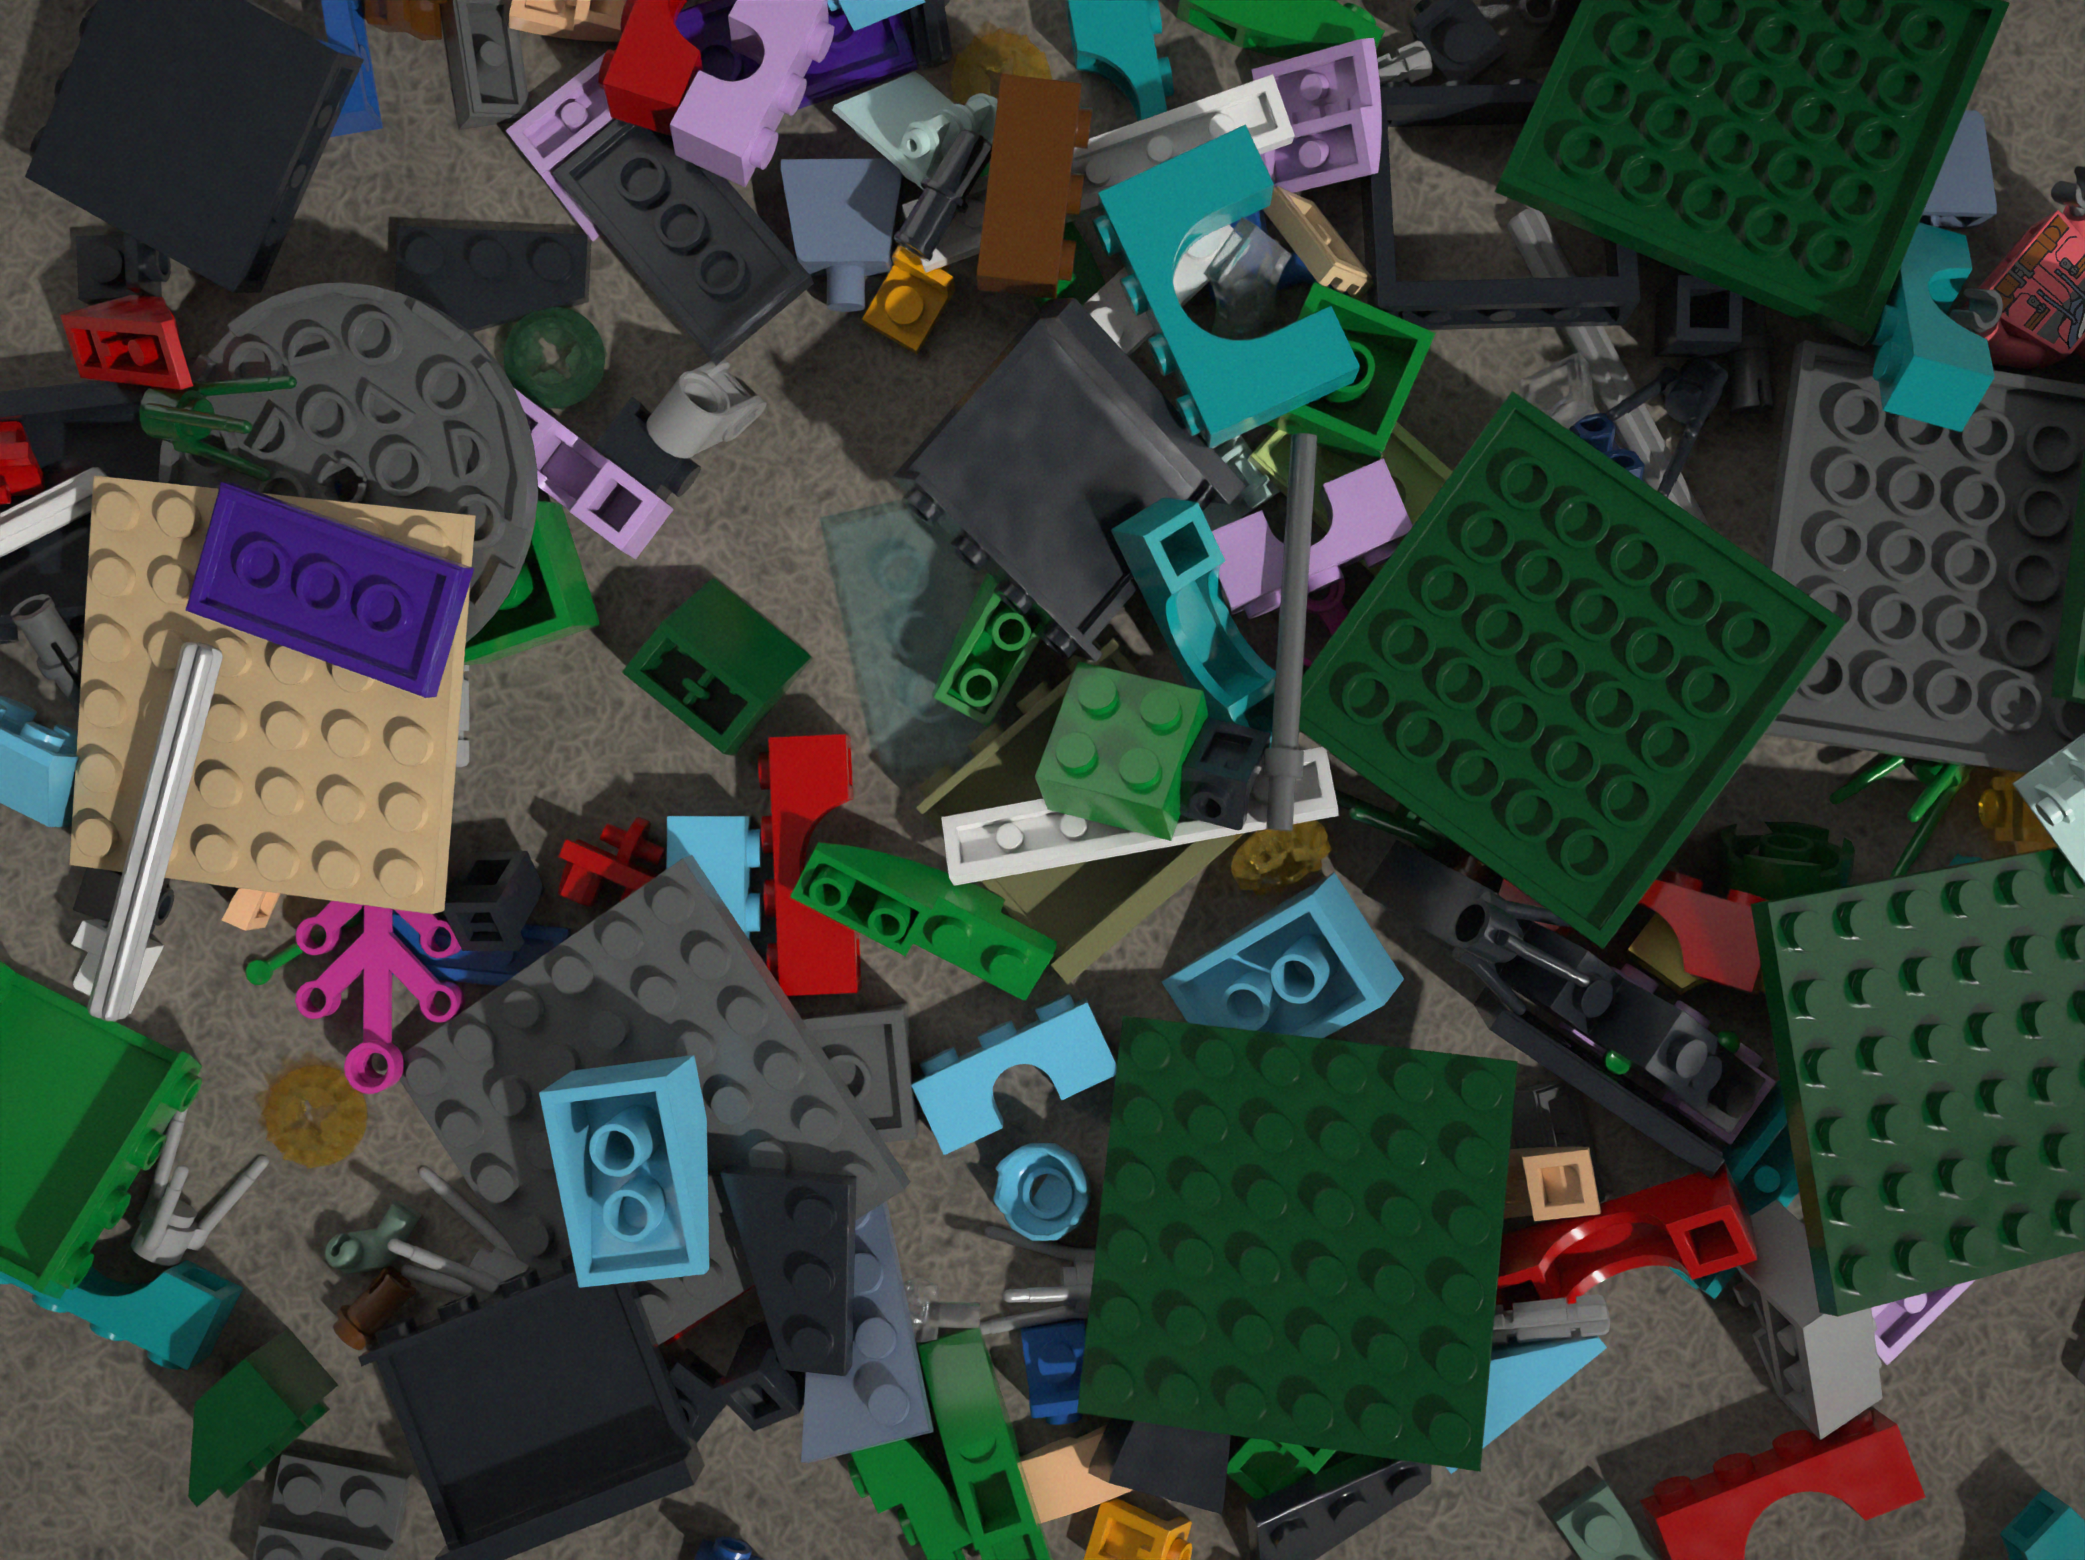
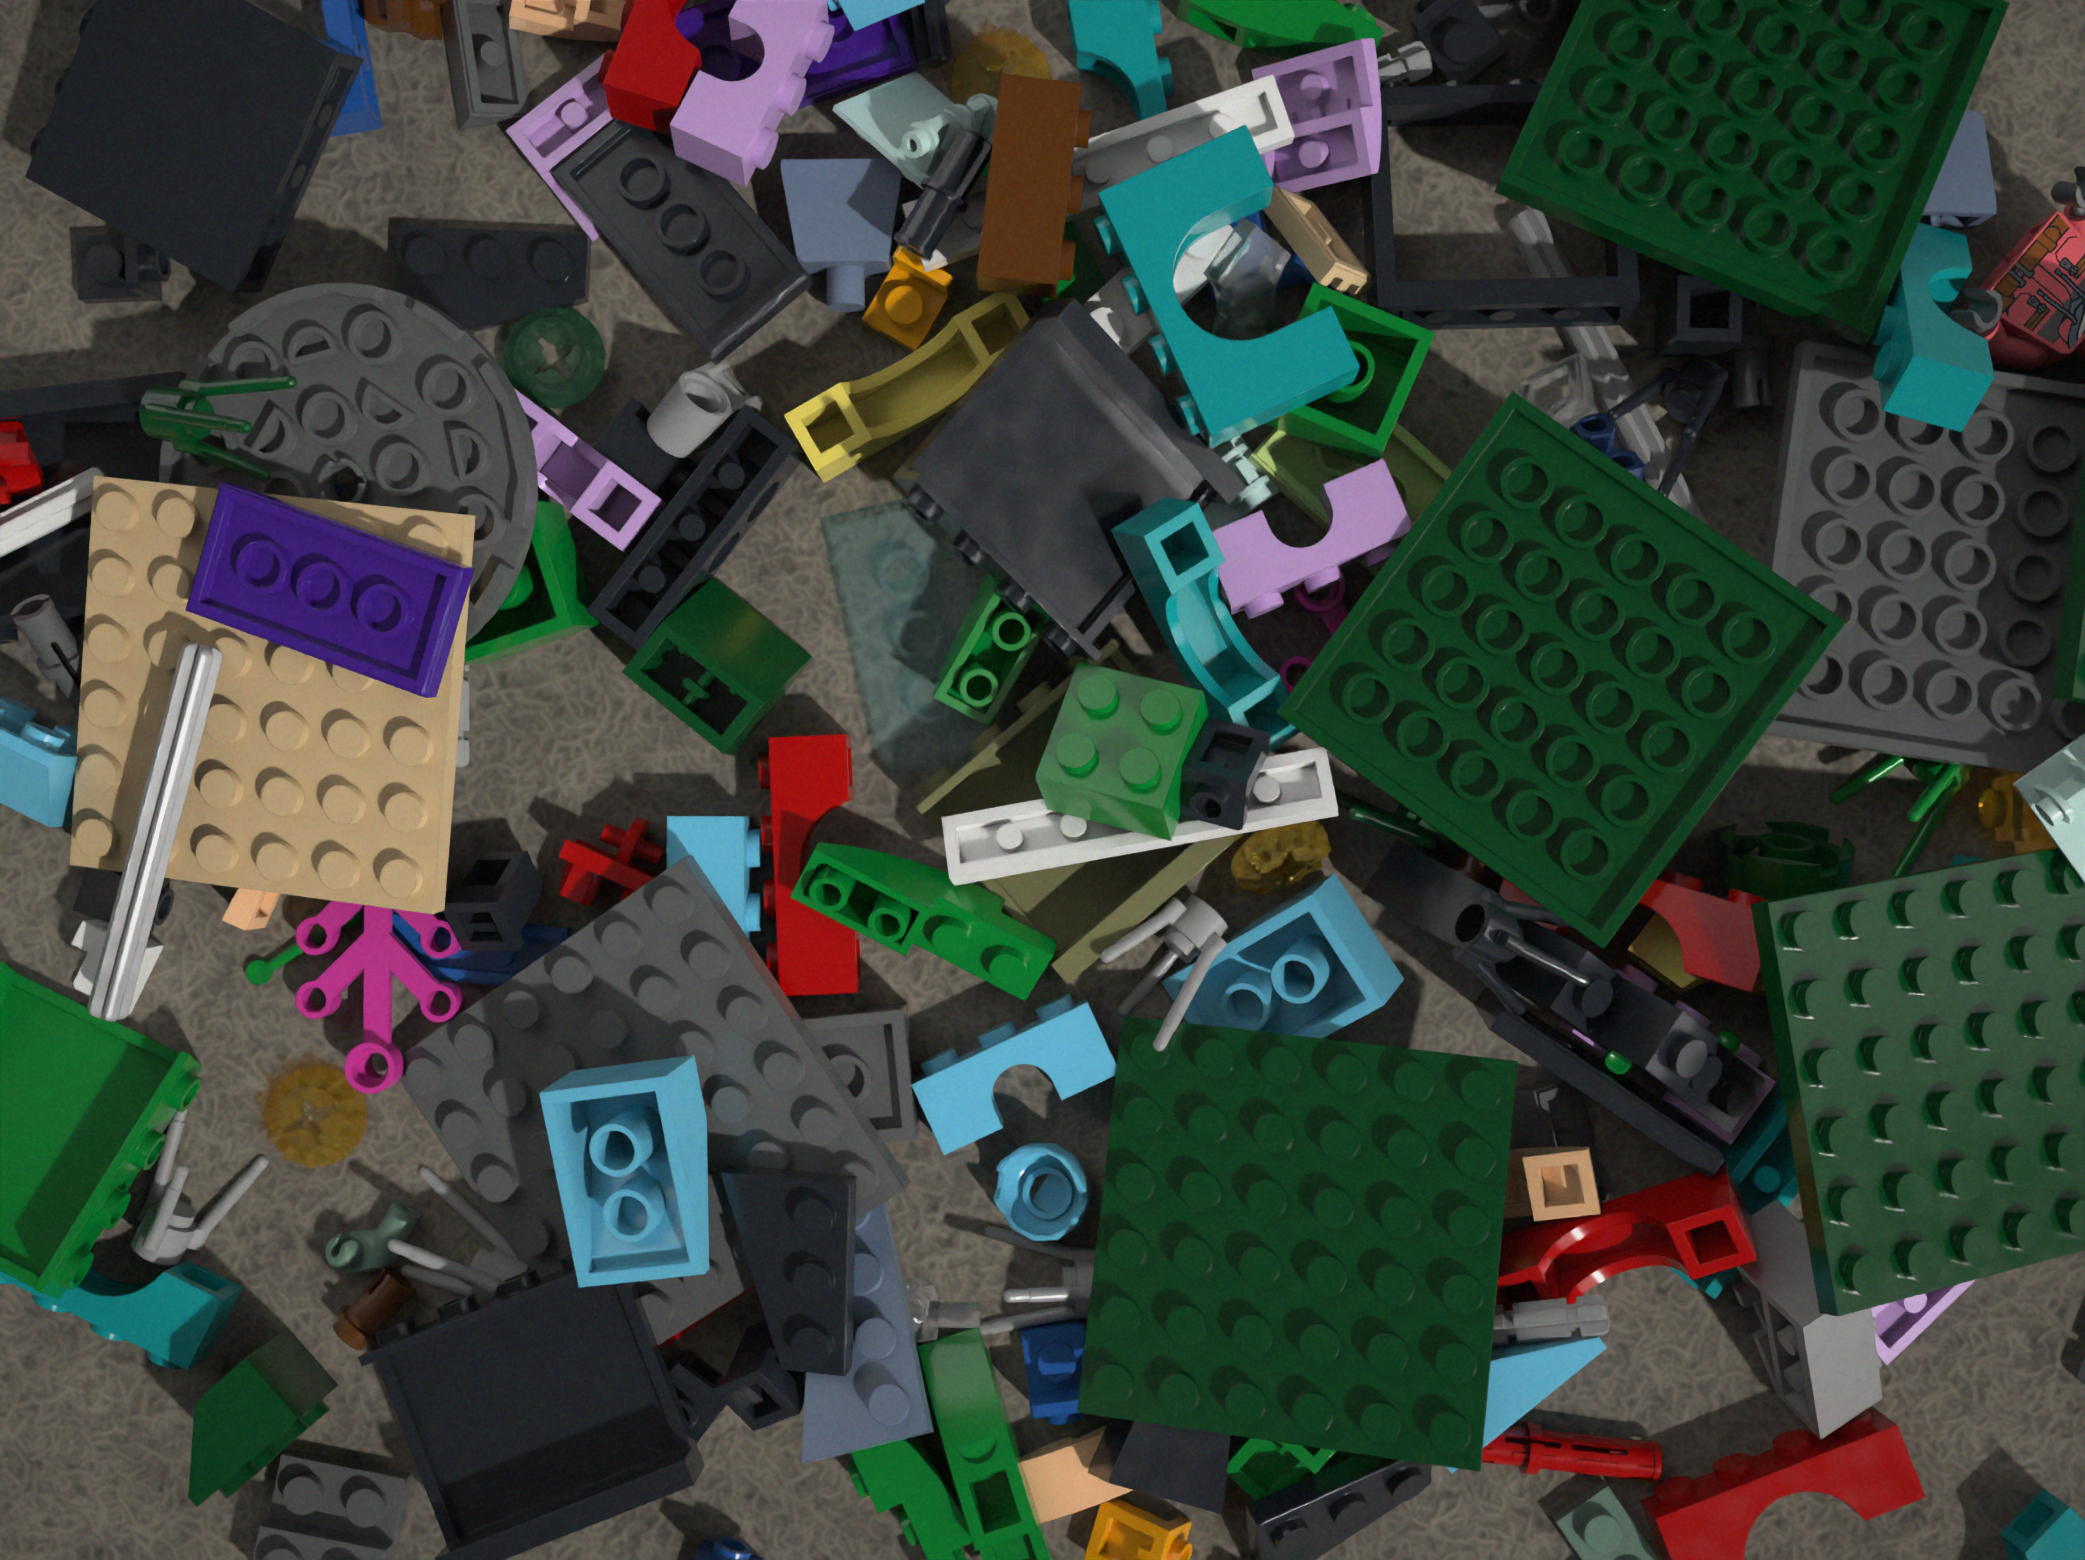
(128, 342): red slope -> none
(698, 527): none -> black brick
(875, 411): none -> light yellow arch
(1191, 932): none -> light grey plant
(1284, 761): dark grey bar -> none
(1588, 1454): none -> red pin

